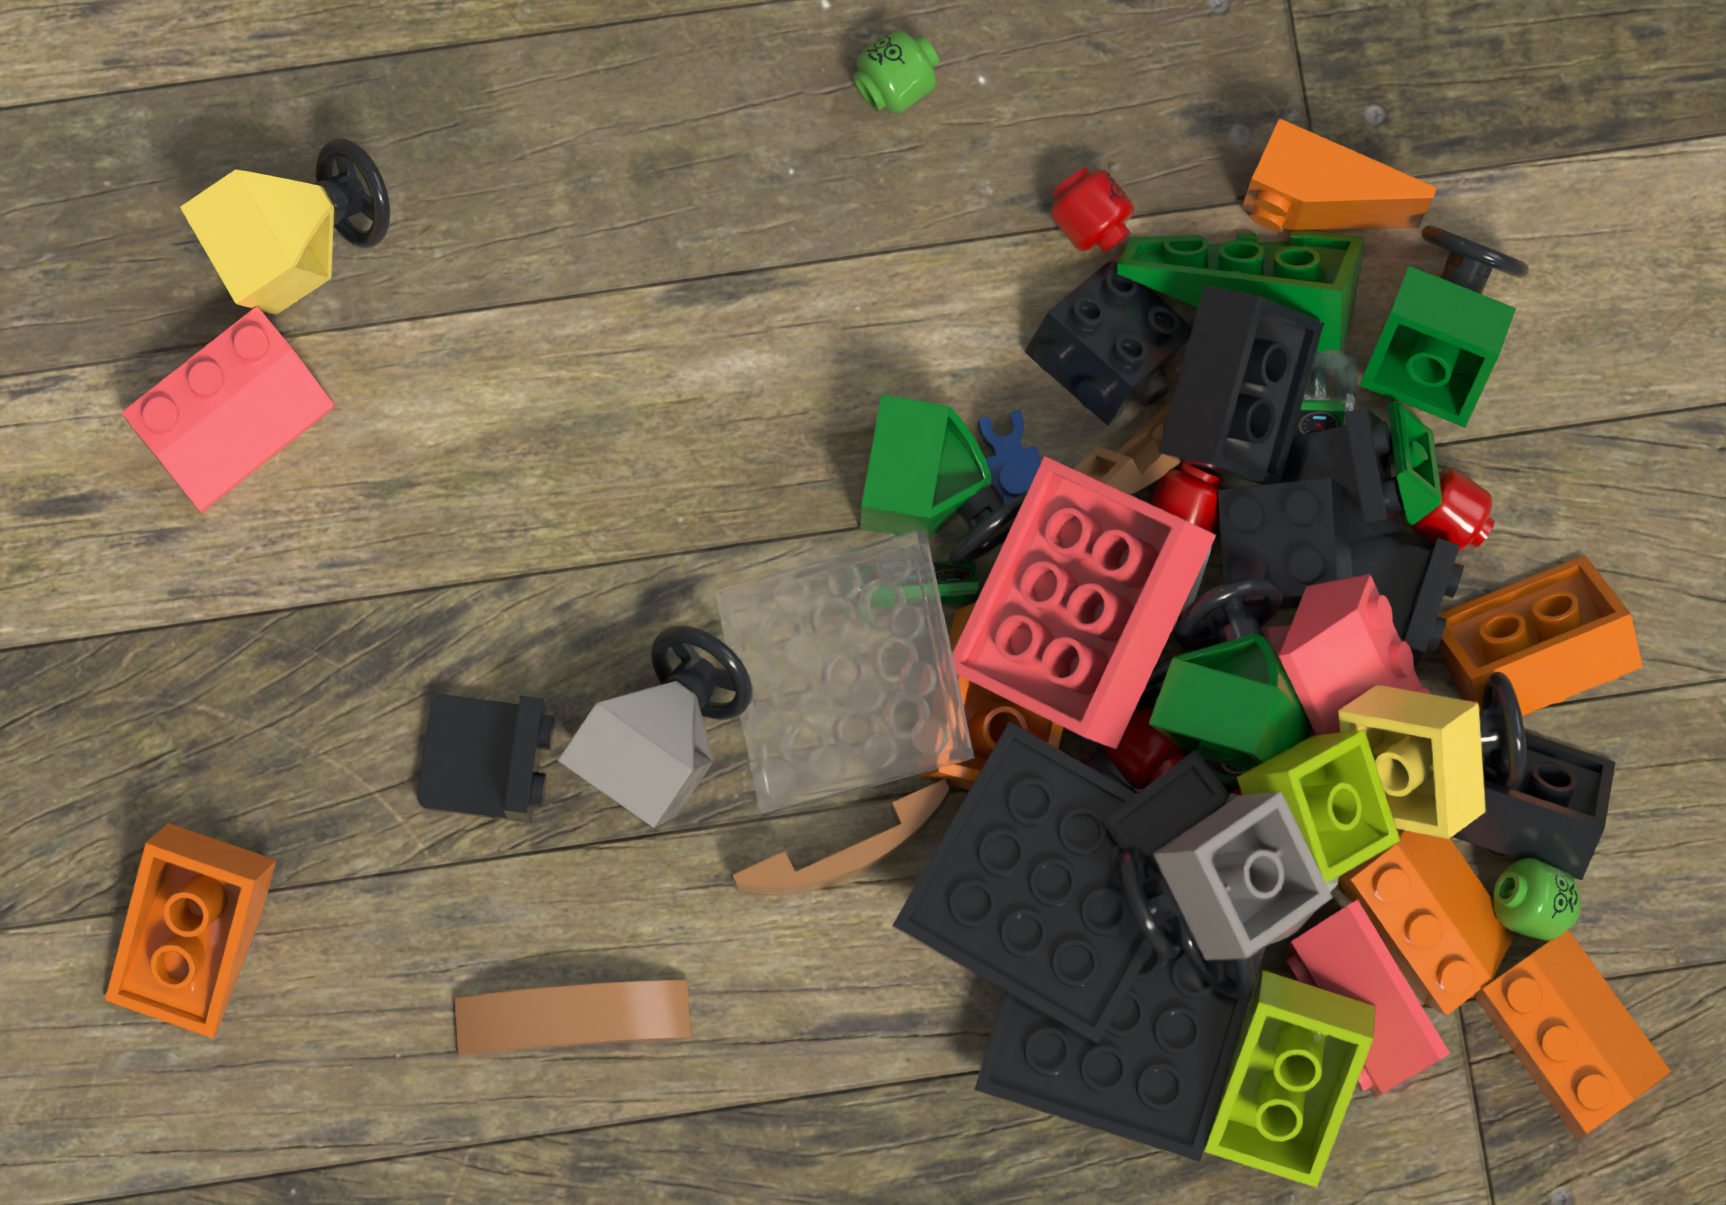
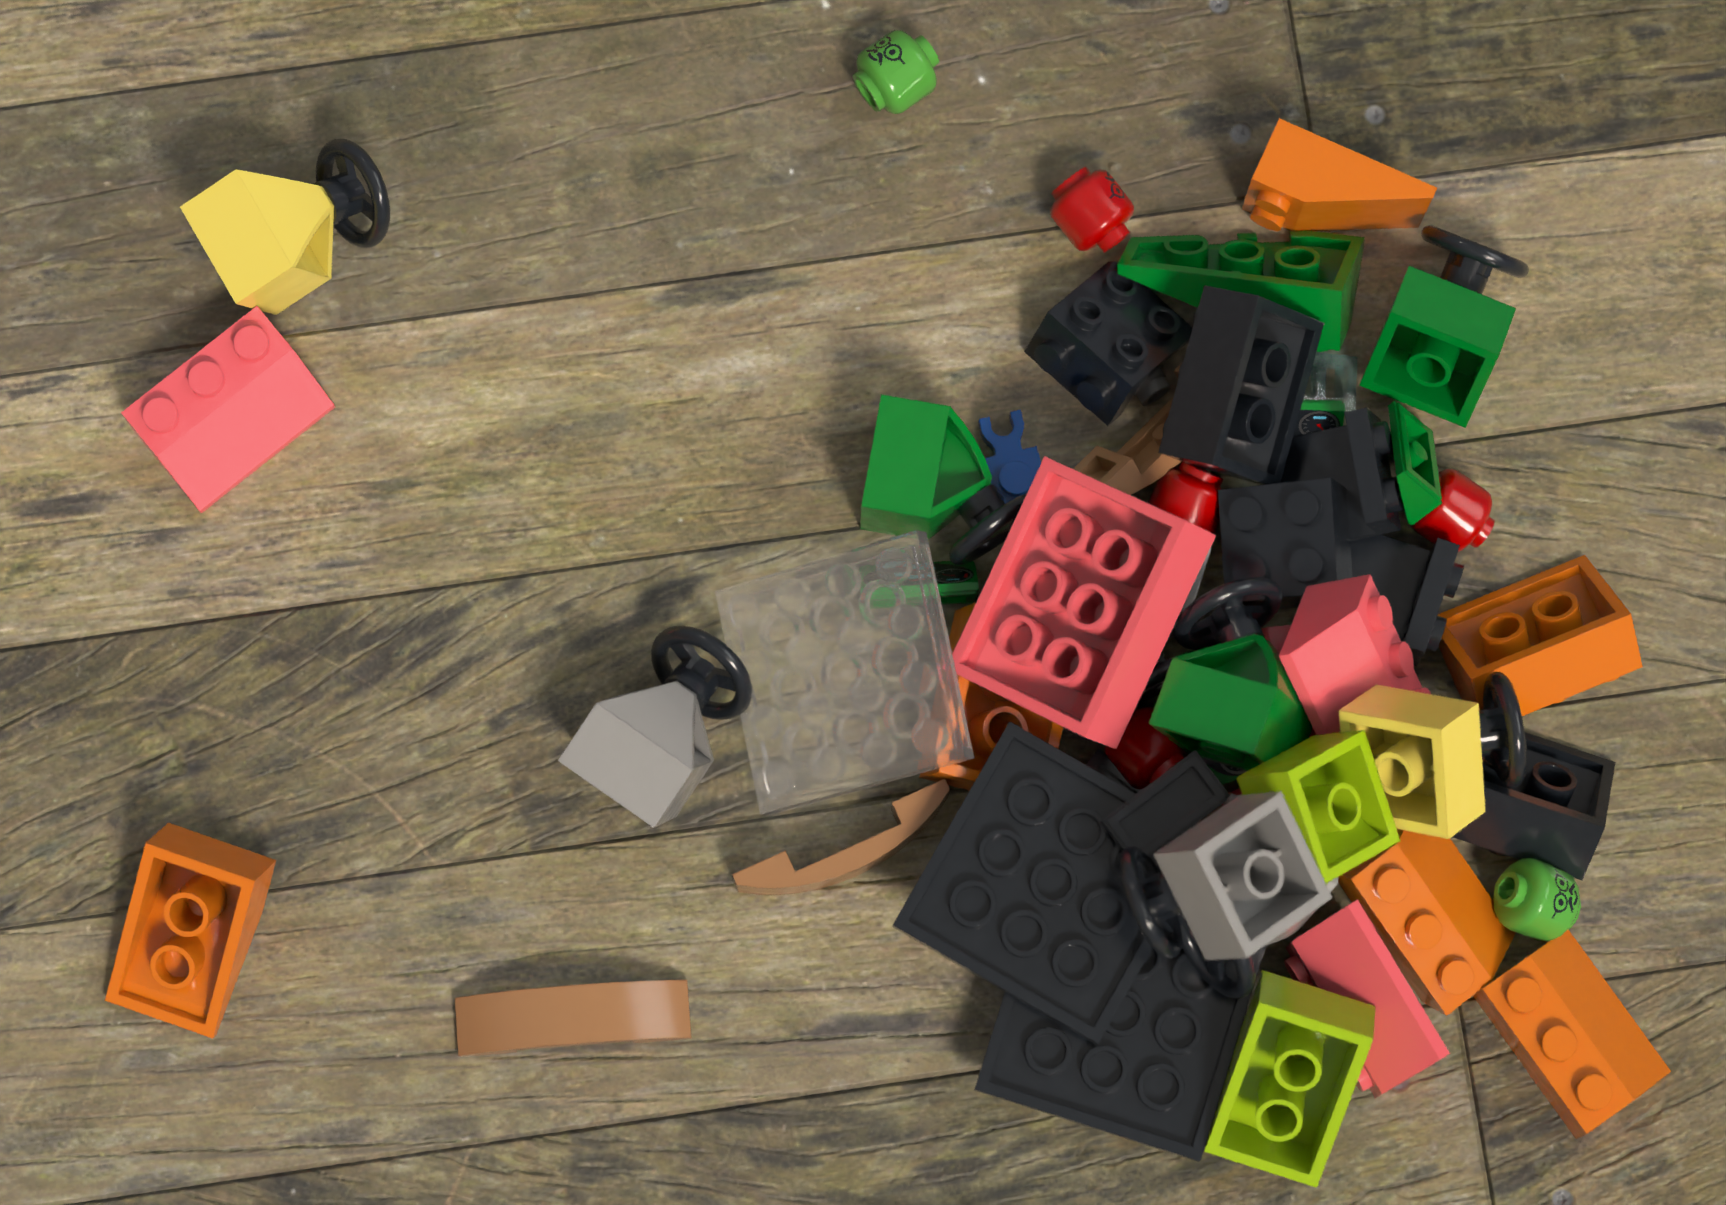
(485, 757): black bracket -> none

